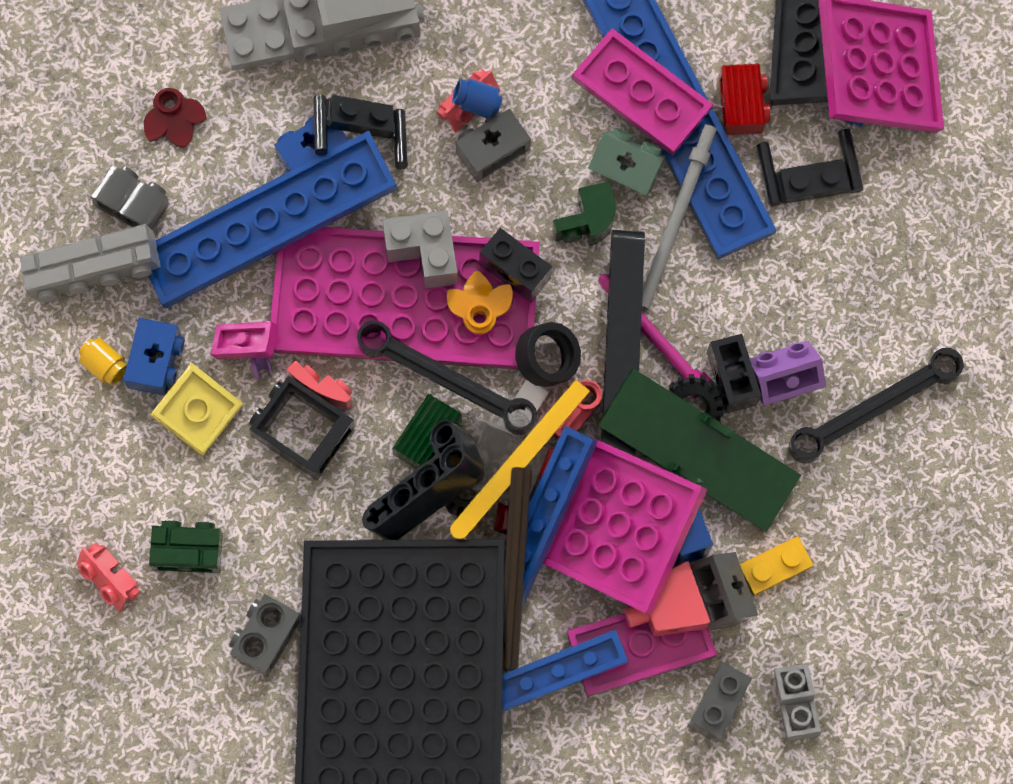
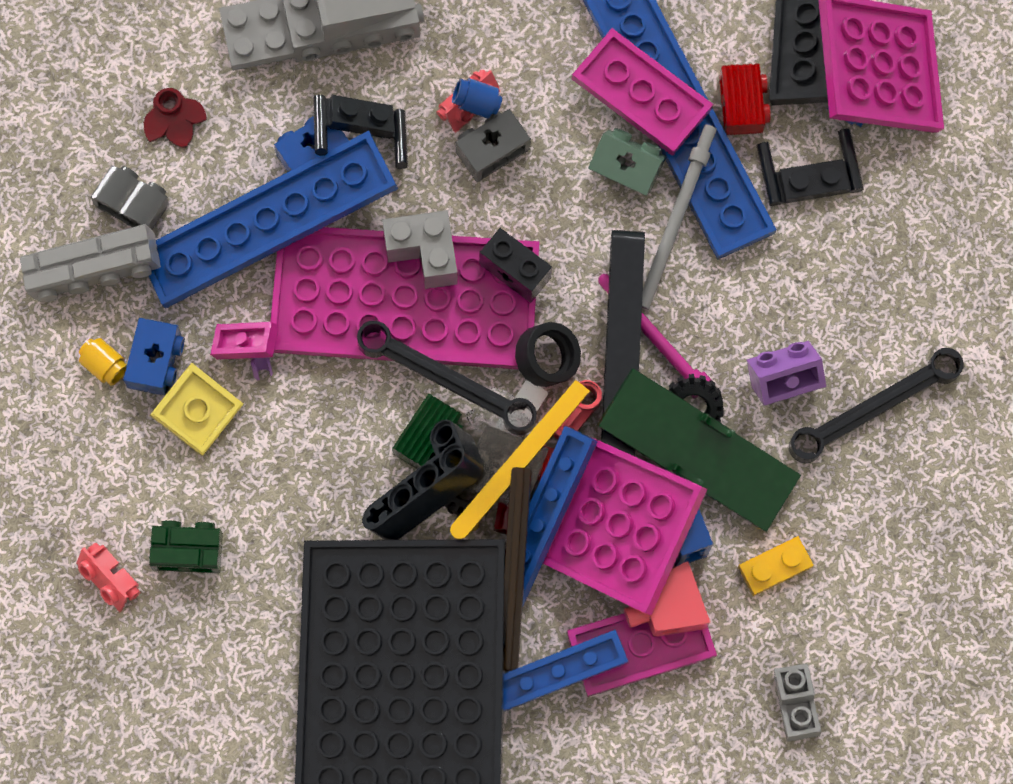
(273, 638): dark grey brick -> none
(327, 448): black window -> none
(333, 392): coral slope -> none
(479, 299): light orange plate -> none
(596, 216): dark green brick -> none
(719, 702): dark grey brick -> none
(724, 590): dark grey brick -> none
(733, 373): black brick -> none

